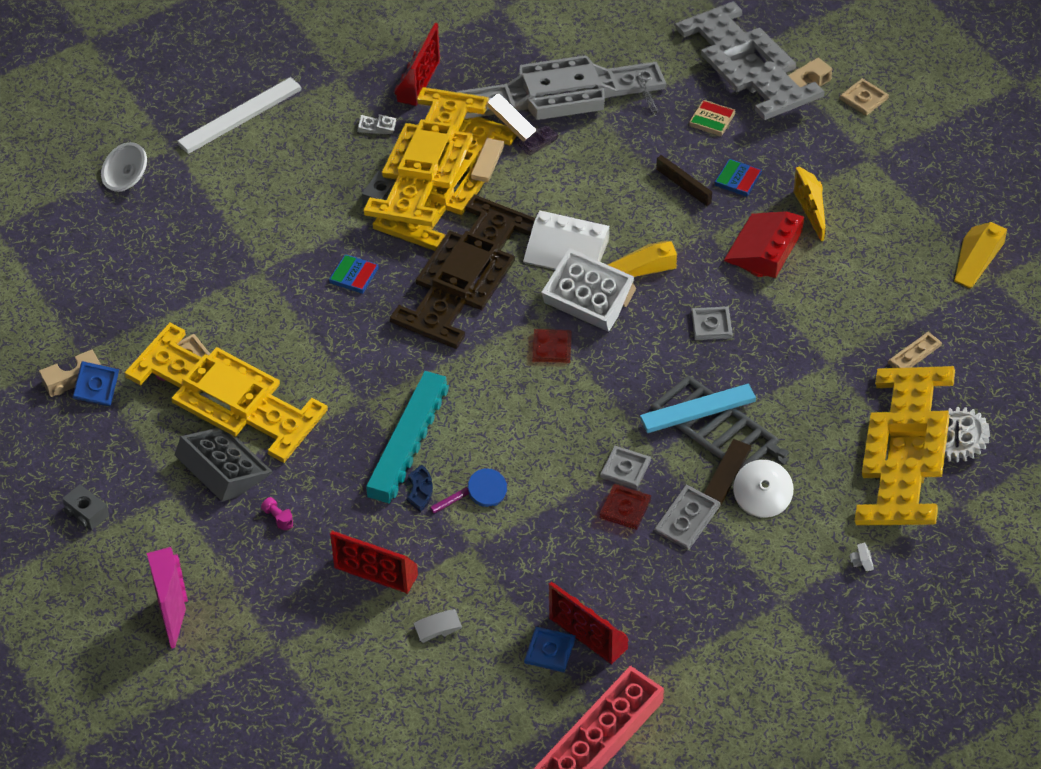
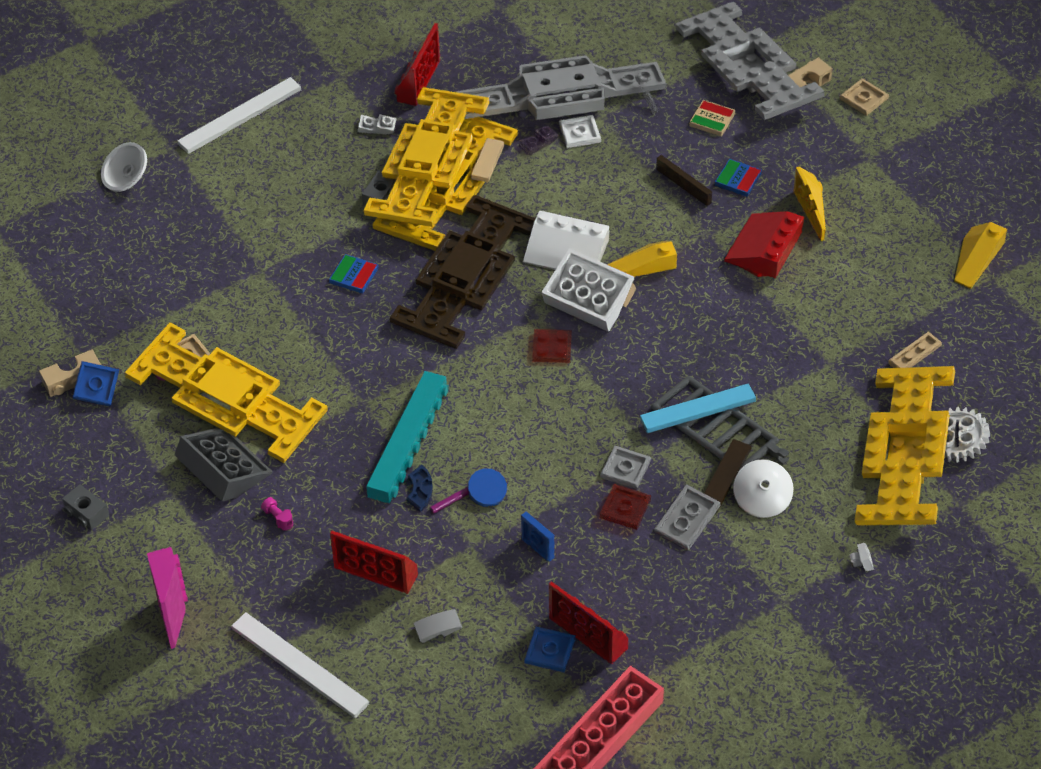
(300, 665): none -> white tile
(510, 117): tile -> none
(537, 536): none -> blue tile
(580, 131): none -> white tile
(711, 323): light grey tile -> none

